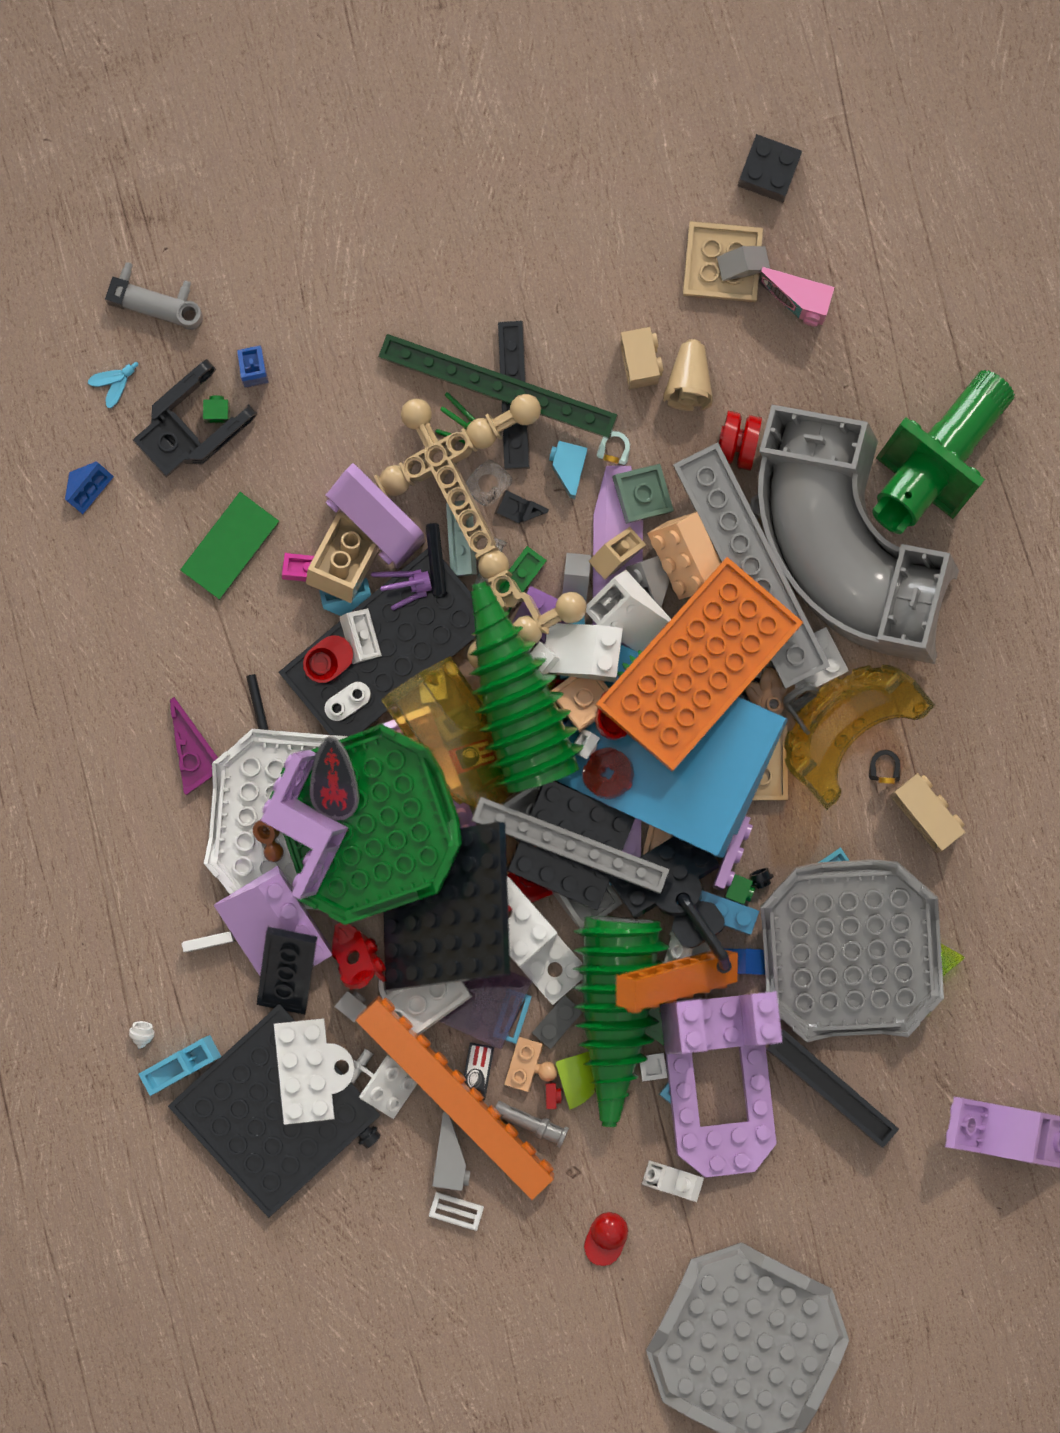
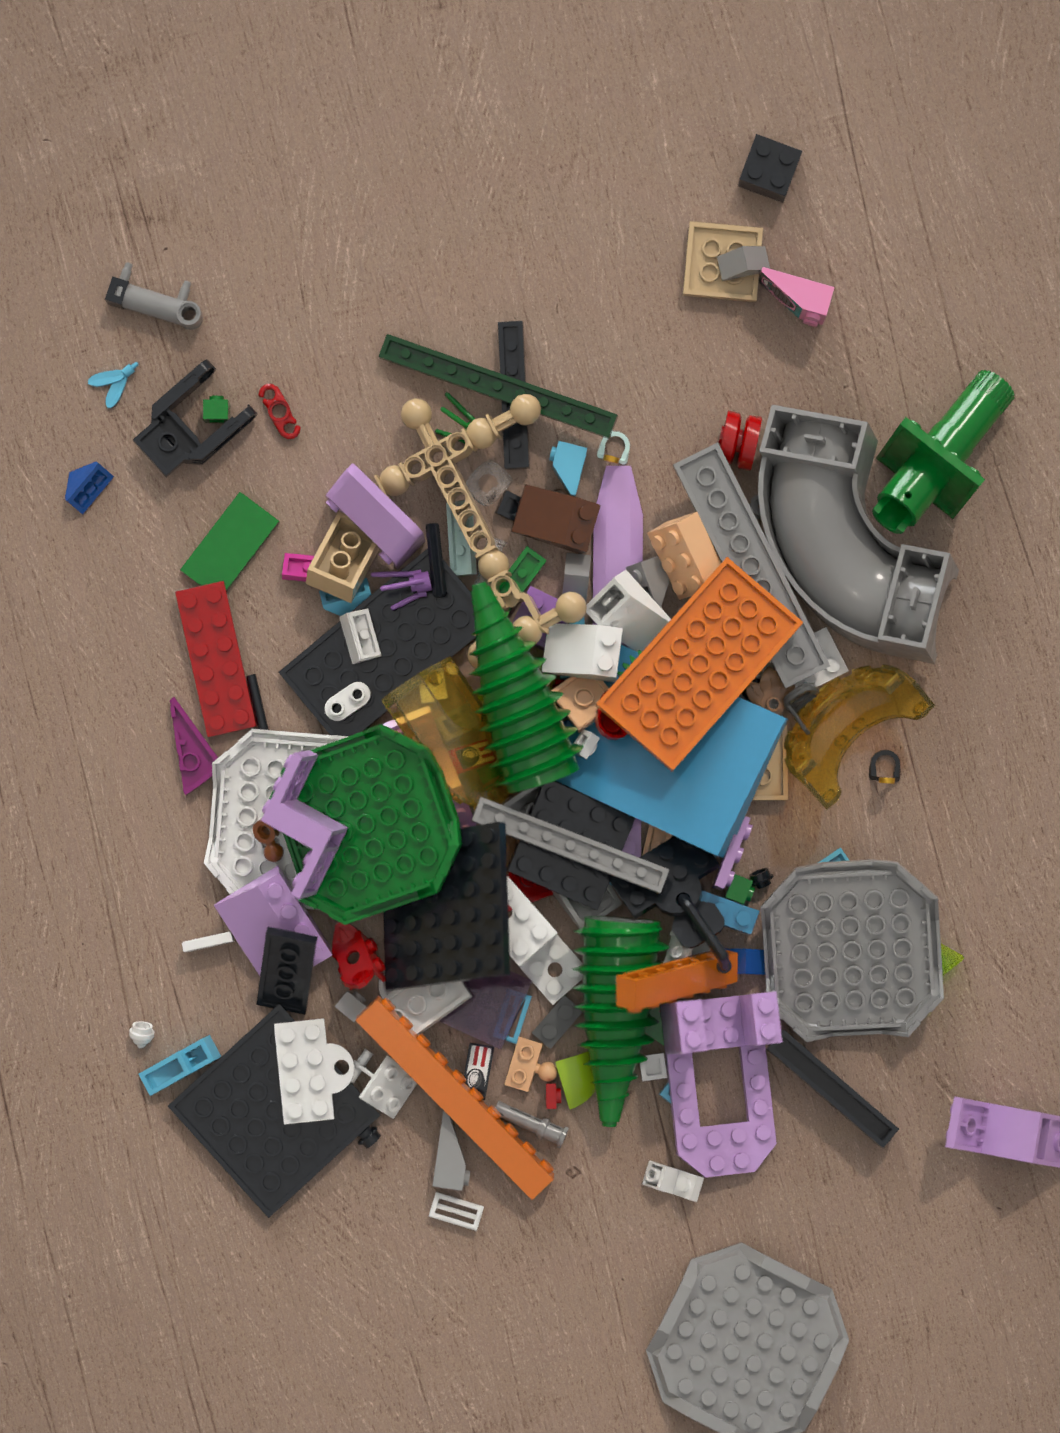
(215, 659): none -> red plate
(252, 366): blue slope -> none
(279, 400): none -> red piece
(328, 659): red cap -> none
(333, 781): shield -> none
(543, 651): white plate -> none
(556, 519): none -> reddish brown slope
(596, 766): clear red plate -> none
(606, 1239): red cap -> none
(616, 553): tan slope -> none
(639, 357): tan brick -> none
(642, 493): sand green plate -> none
(690, 379): tan cone -> none
(928, 812): tan brick -> none

